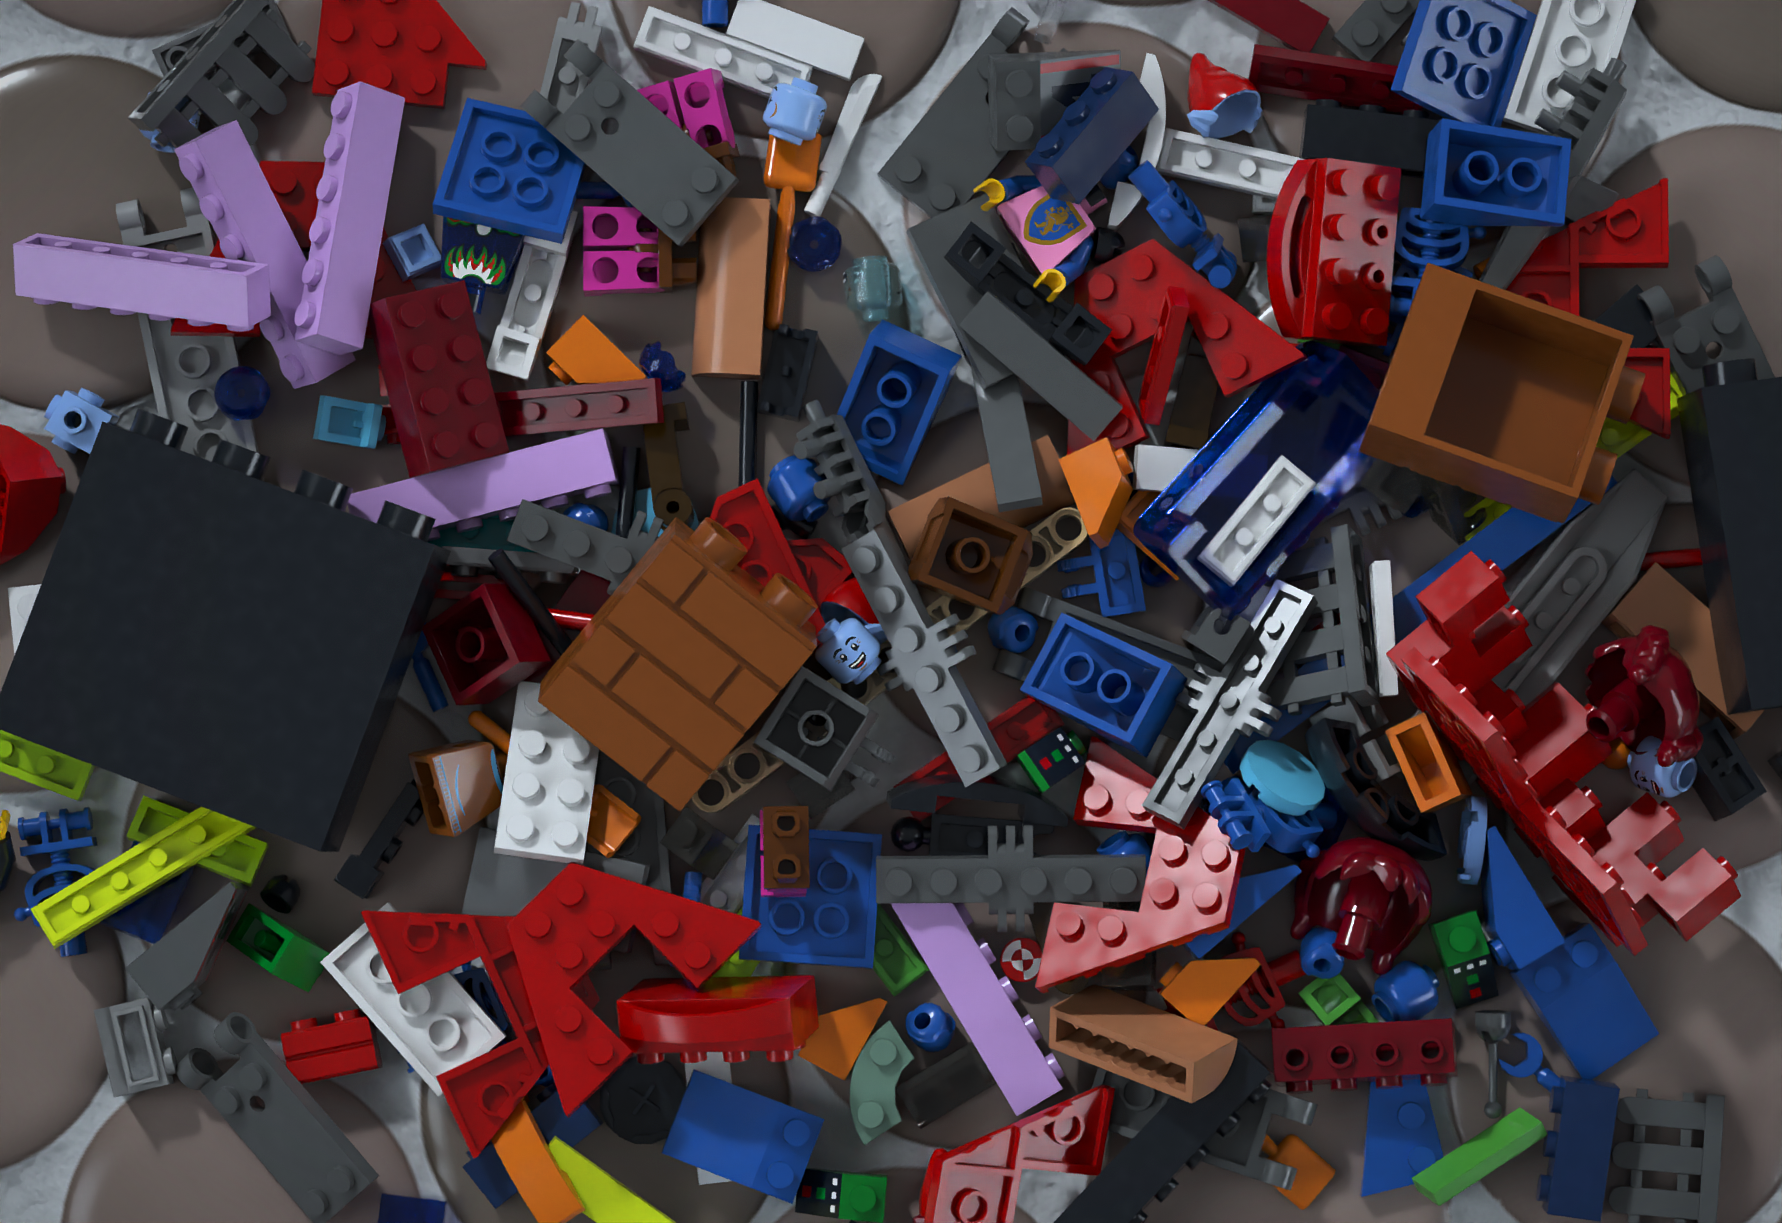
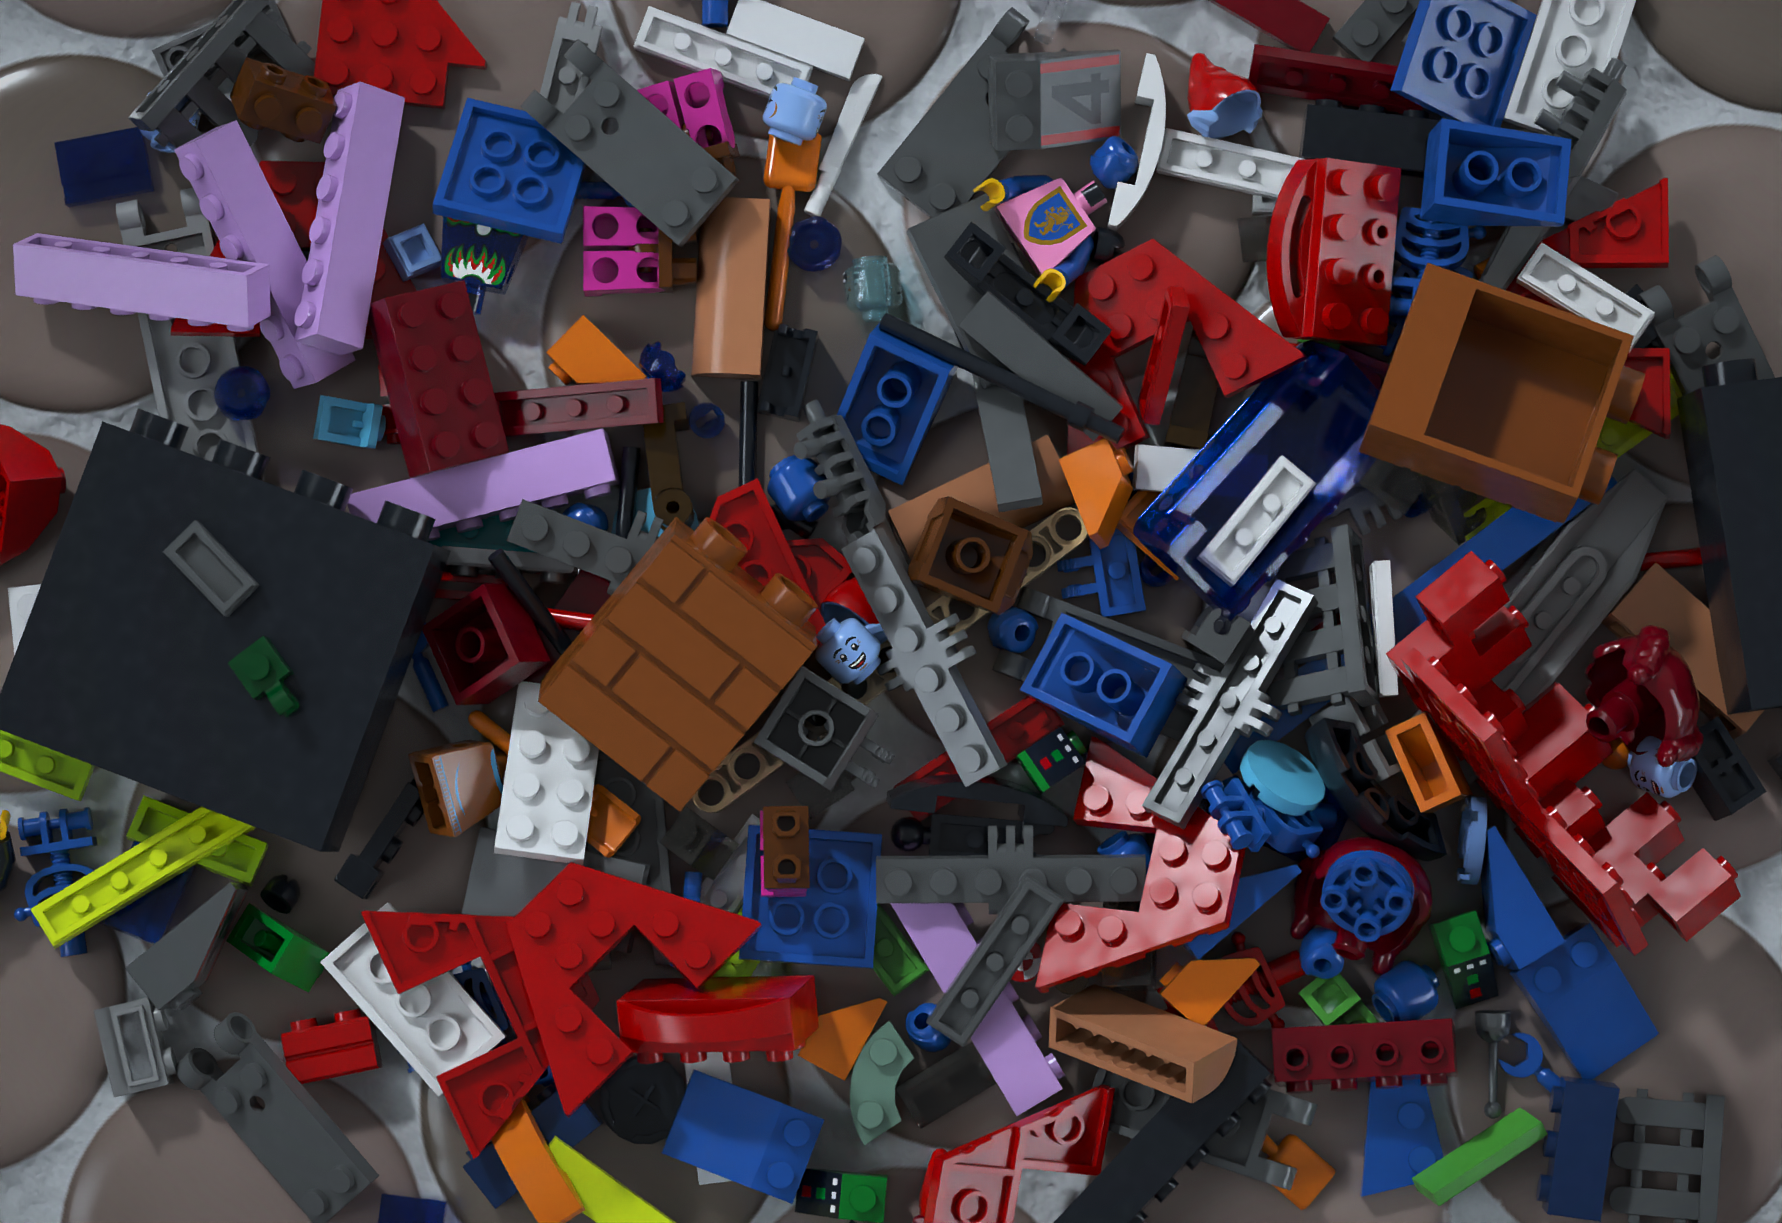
(62, 417): light blue brick -> none
(104, 167): none -> clear blue plate
(211, 568): none -> dark grey tile
(263, 673): none -> dark green plate
(282, 101): none -> reddish brown brick
(530, 304): white slope -> none
(711, 427): none -> clear blue hinge
(995, 960): none -> dark grey tile
(1078, 415): none -> black bar
(1091, 135): dark blue brick -> none
(1184, 224): blue torso -> none
(1367, 894): none -> blue tile
(1583, 293): none -> white tile

